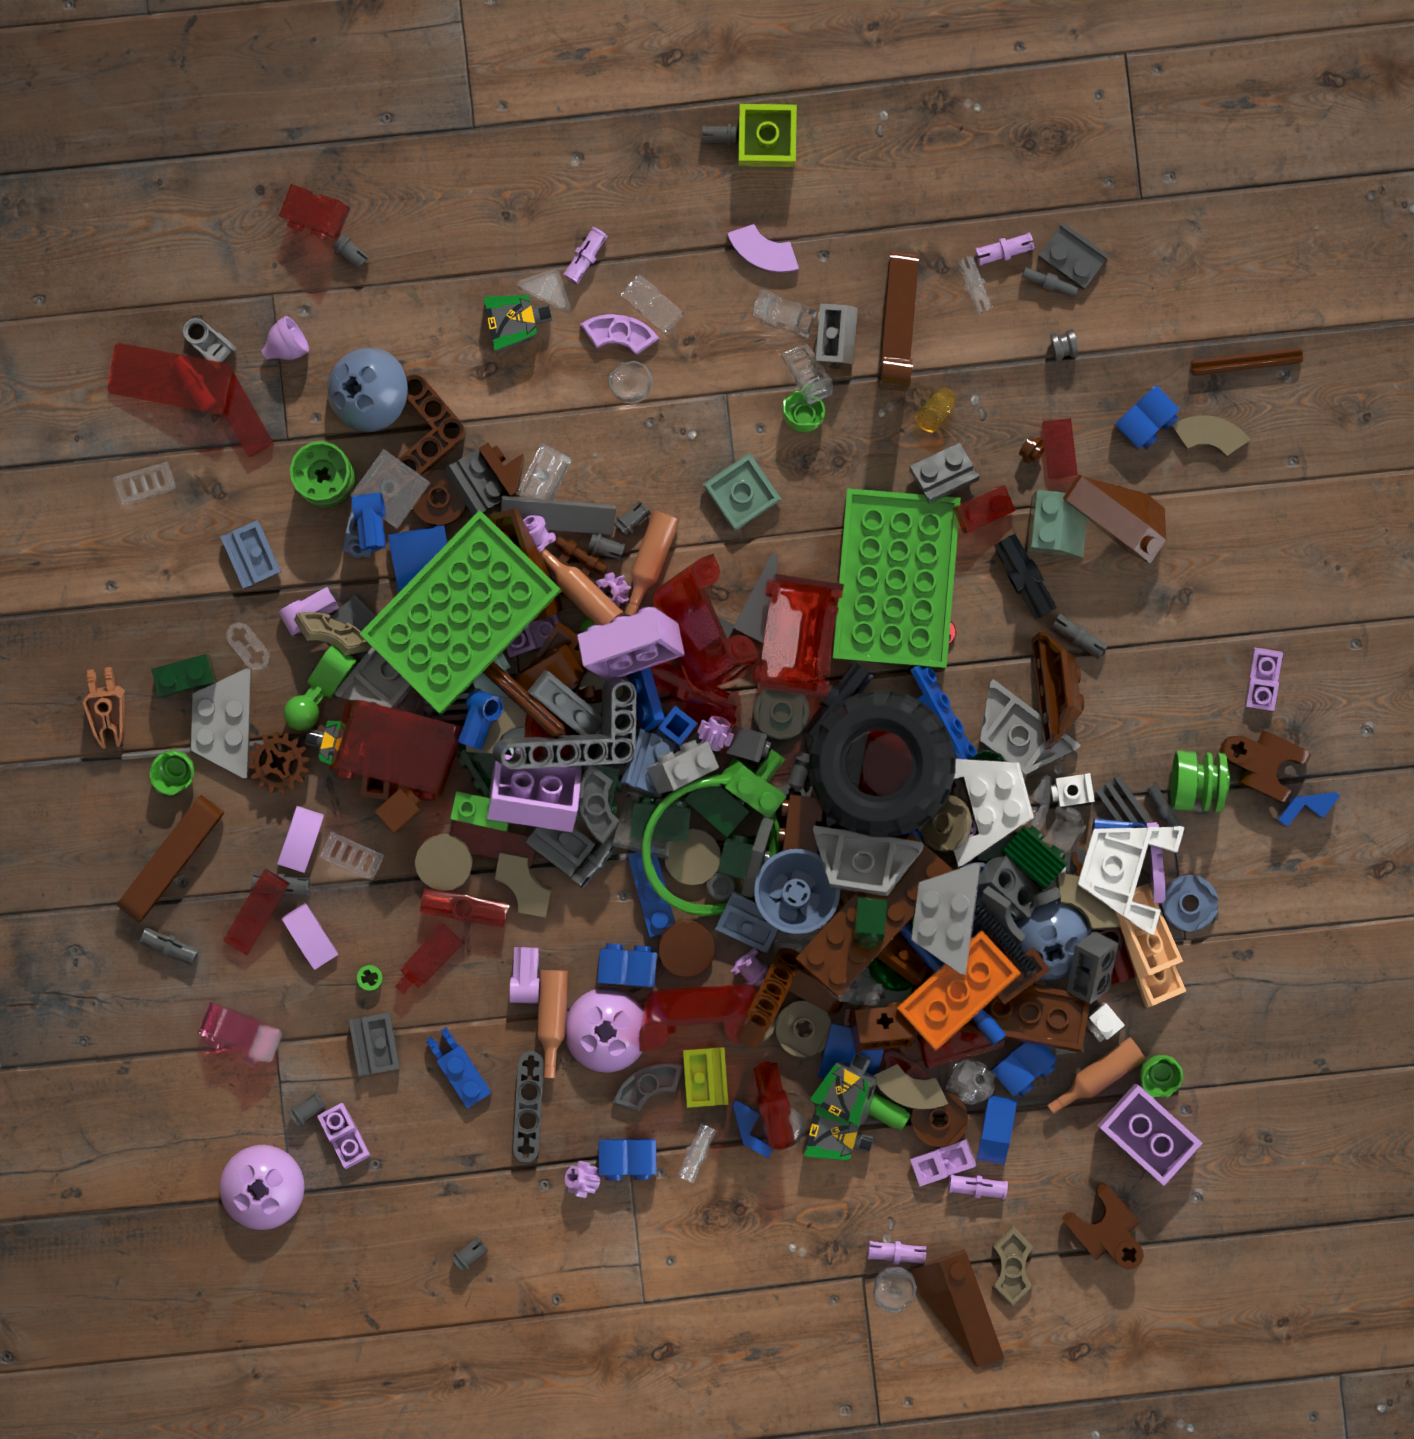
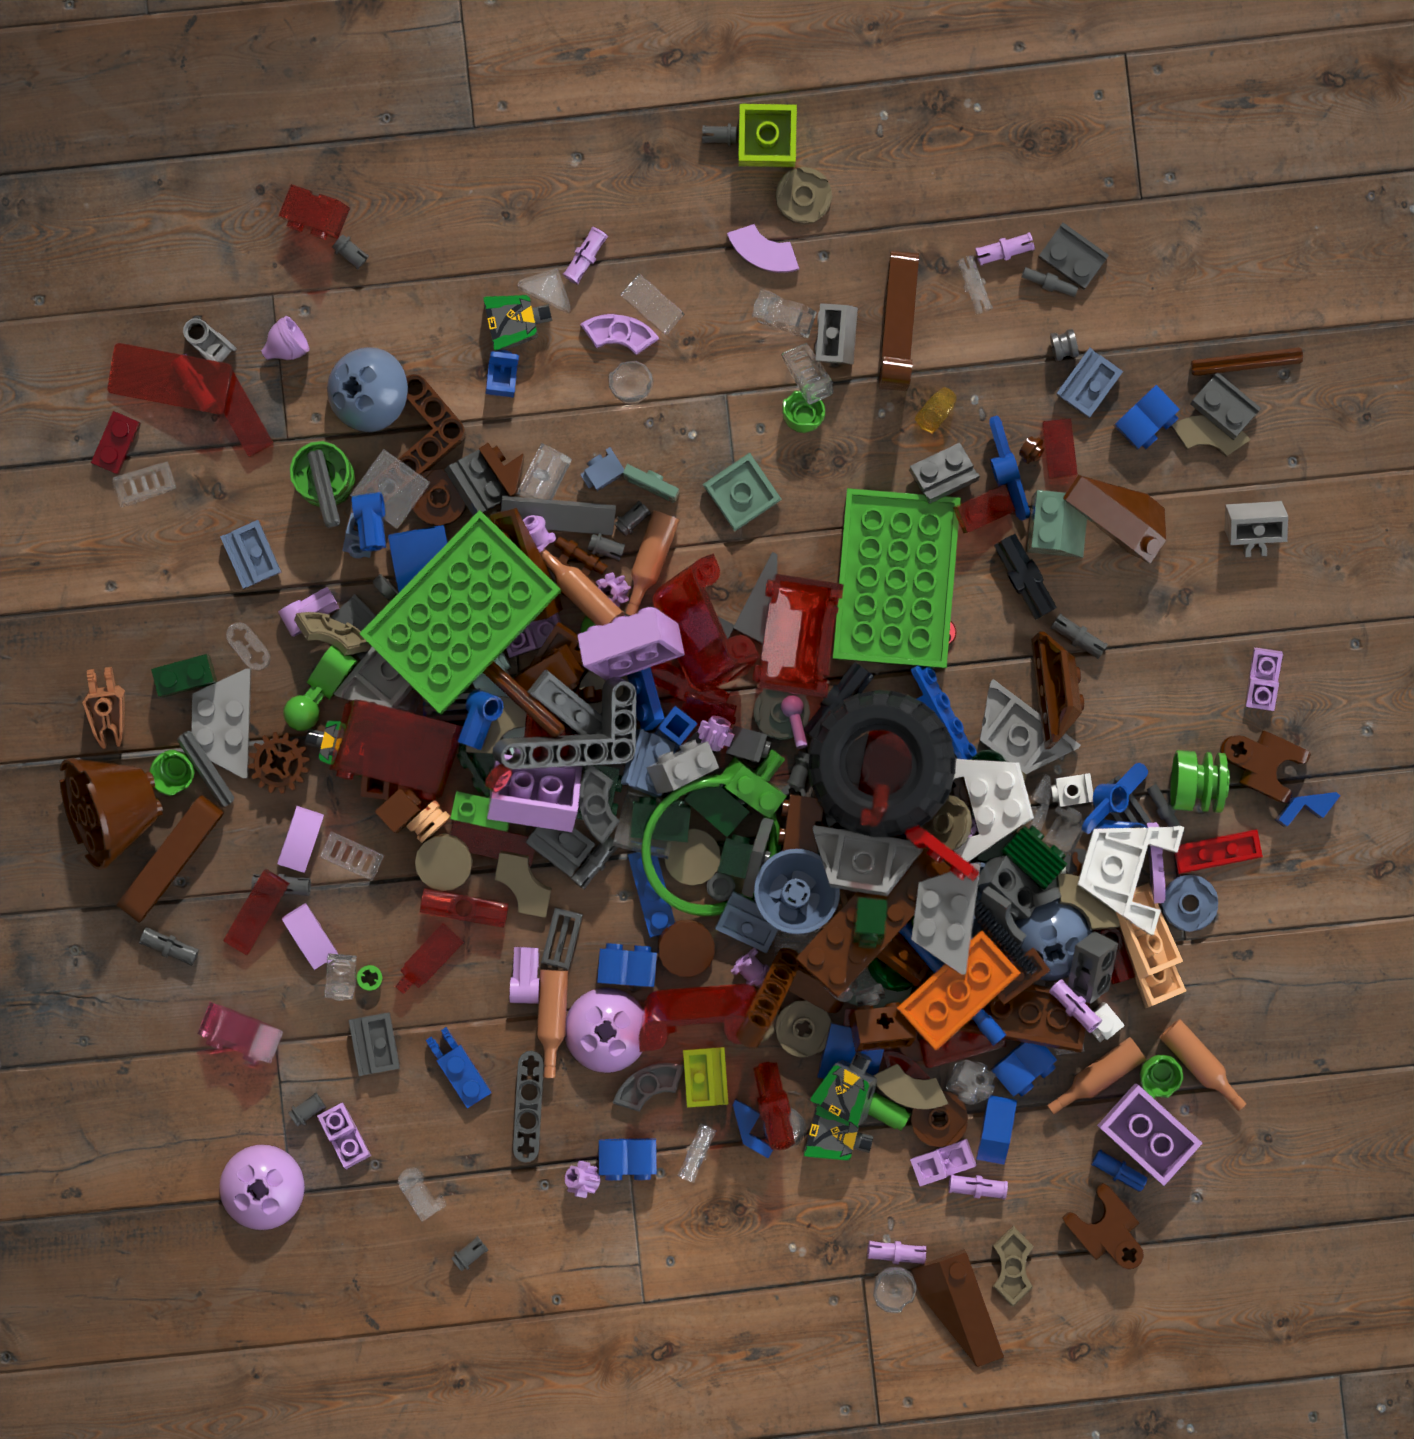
(107, 806): none -> reddish brown cone
(115, 442): none -> dark red piece
(205, 768): none -> dark grey axle
(323, 488): none -> dark grey axle
(340, 977): none -> clear bracket
(385, 587): none -> dark grey tile
(413, 1187): none -> clear leg
(428, 816): none -> light nougat wheel
(498, 778): none -> clear red tile
(502, 373): none -> blue bracket
(578, 917): none -> dark grey tile
(602, 470): none -> sand blue brick
(651, 482): none -> sand green plate
(792, 707): none -> lavender bar
(803, 195): none -> dark tan tile
(879, 806): none -> clear red arm
(941, 852): none -> red hinge
(1006, 470): none -> blue piece
(1075, 1006): none -> lavender pin
(1089, 383): none -> sand blue plate
(1114, 796): none -> blue piece
(1119, 1171): none -> blue axle
(1199, 1061): none -> nougat piece
(1218, 851): none -> red tile
(1225, 406): none -> dark grey plate
(1256, 524): none -> light grey brick

